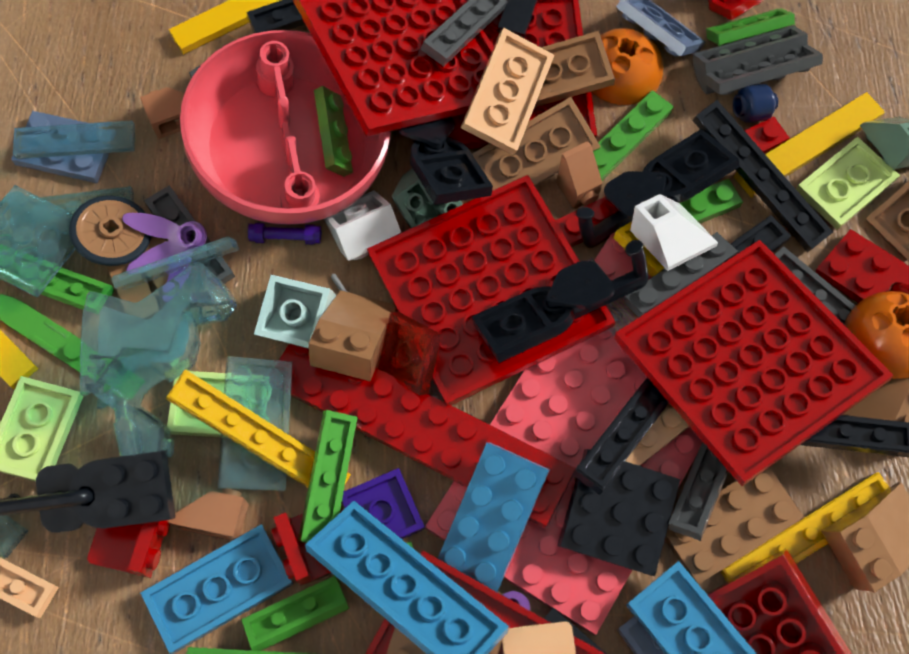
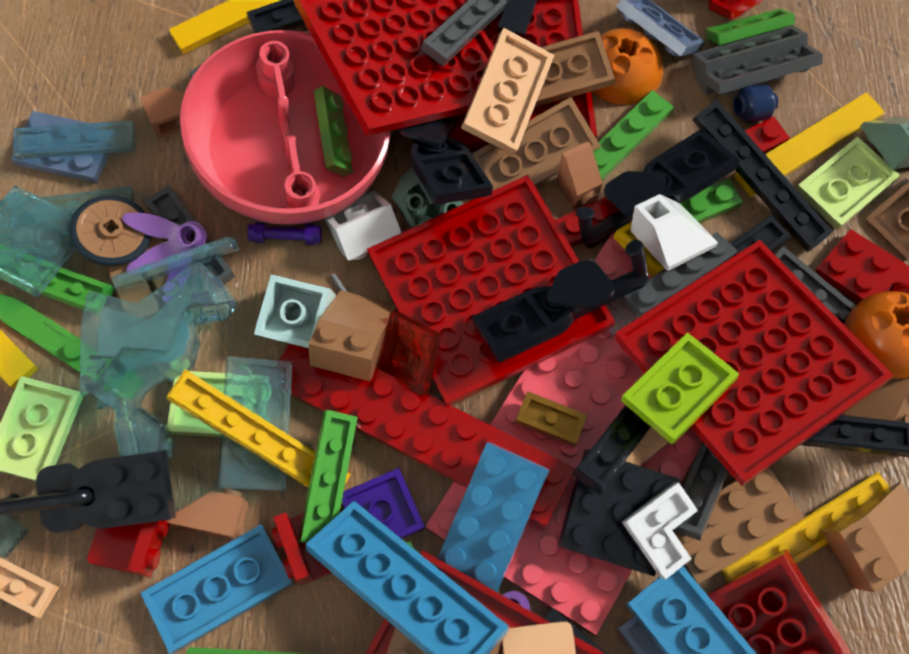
(294, 614): bright green plate -> none
(551, 419): none -> pearl gold plate
(653, 526): none -> white plate
(679, 388): none -> lime plate

